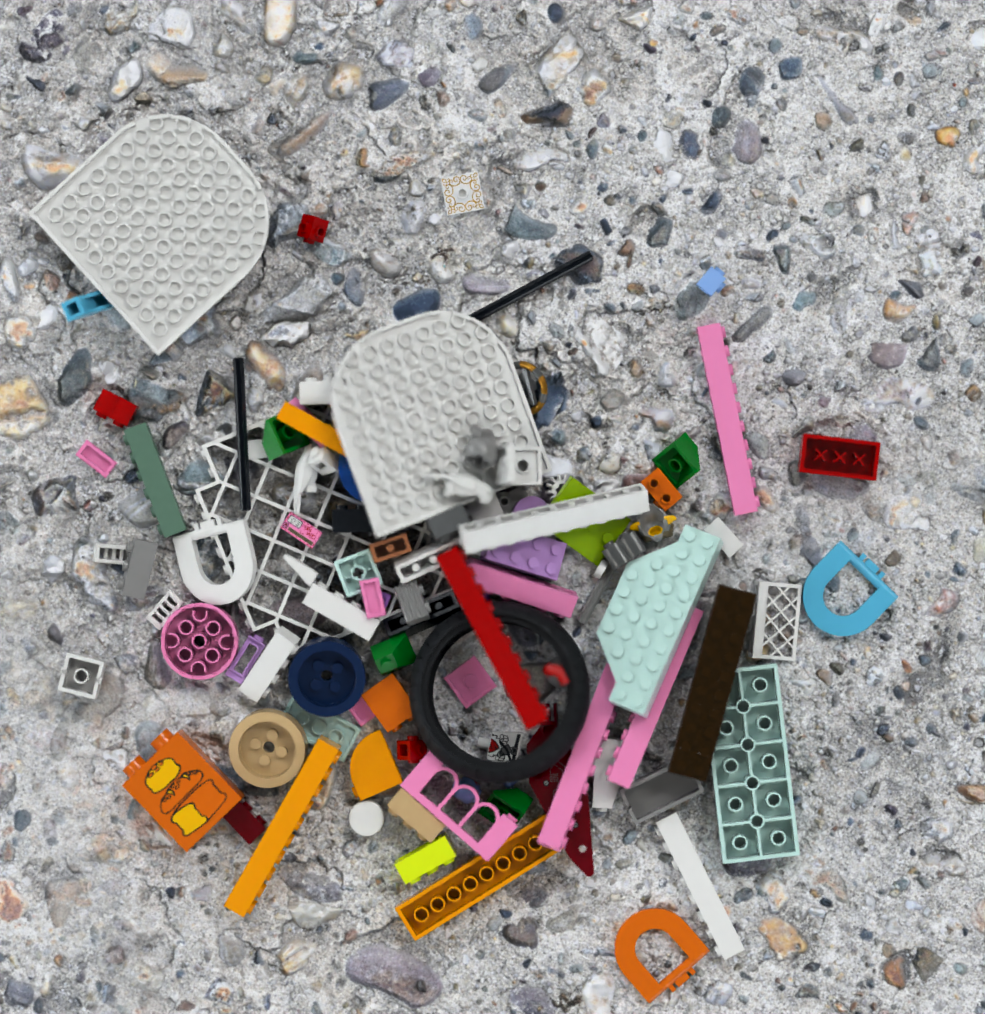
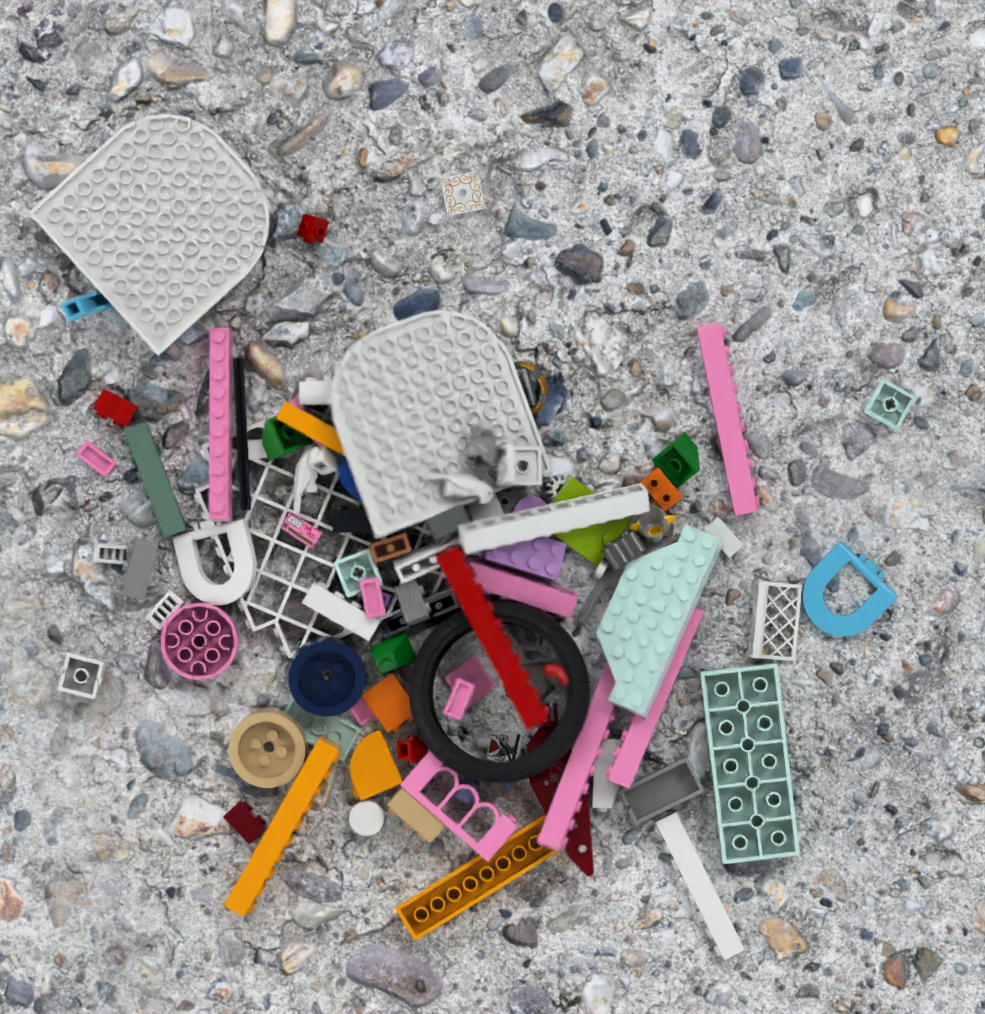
(181, 788): brick -> none
(220, 424): none -> bright pink brick
(246, 658): lavender window -> none
(269, 664): white brick -> none
(304, 571): white slope -> none
(426, 859): neon yellow piece -> none
(459, 699): none -> bright pink tile
(507, 801): green slope -> none
(532, 286): black axle -> none
(681, 933): orange piece -> none
(712, 281): light blue brick -> none
(712, 682): dark brown brick -> none
(839, 457): red brick -> none
(901, 400): none -> light aqua brick

